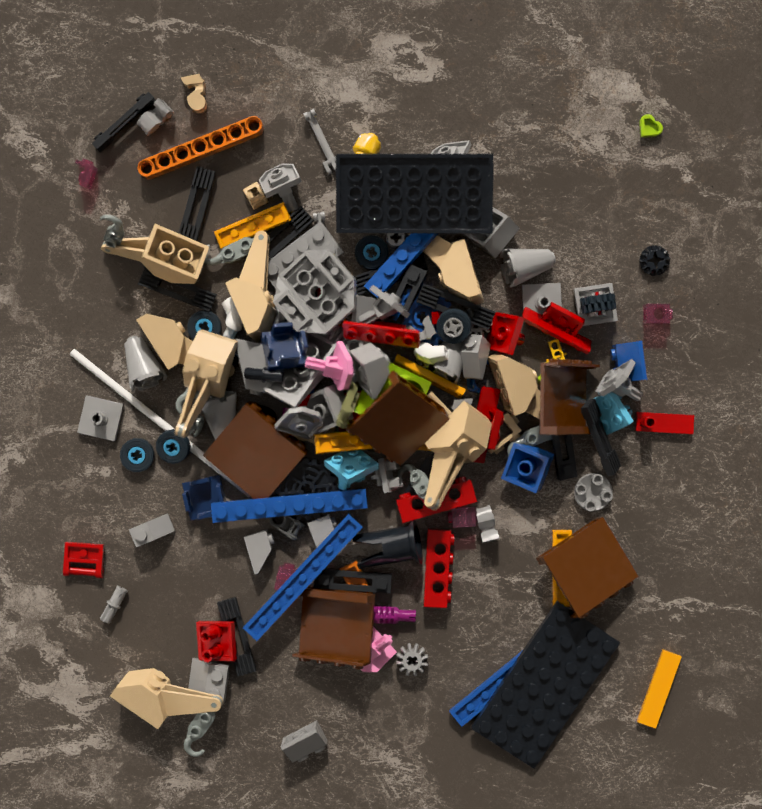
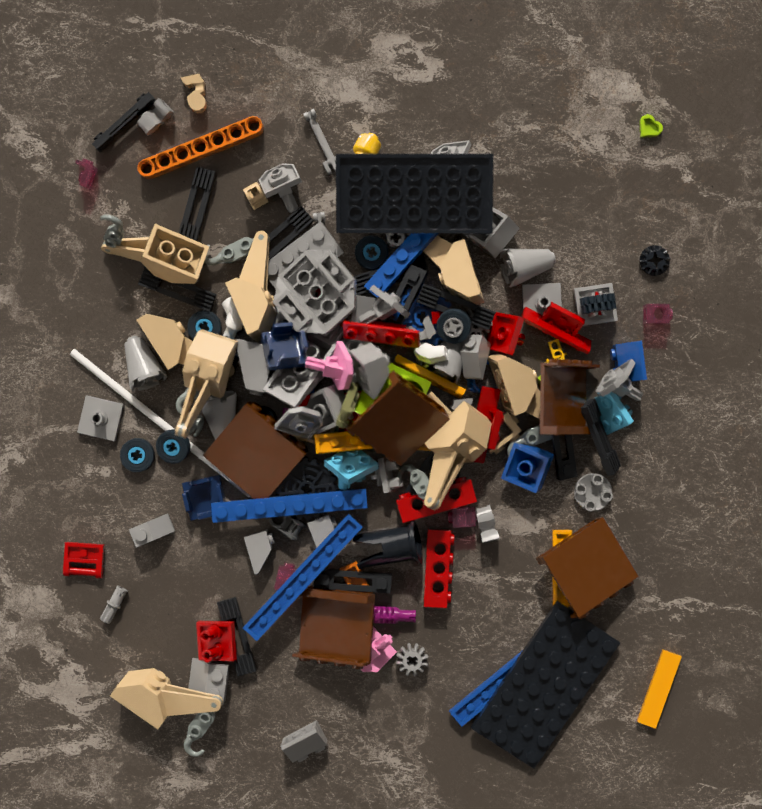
(251, 225): light orange tile -> none
(264, 374): black axle -> none
(664, 423): red piece -> none

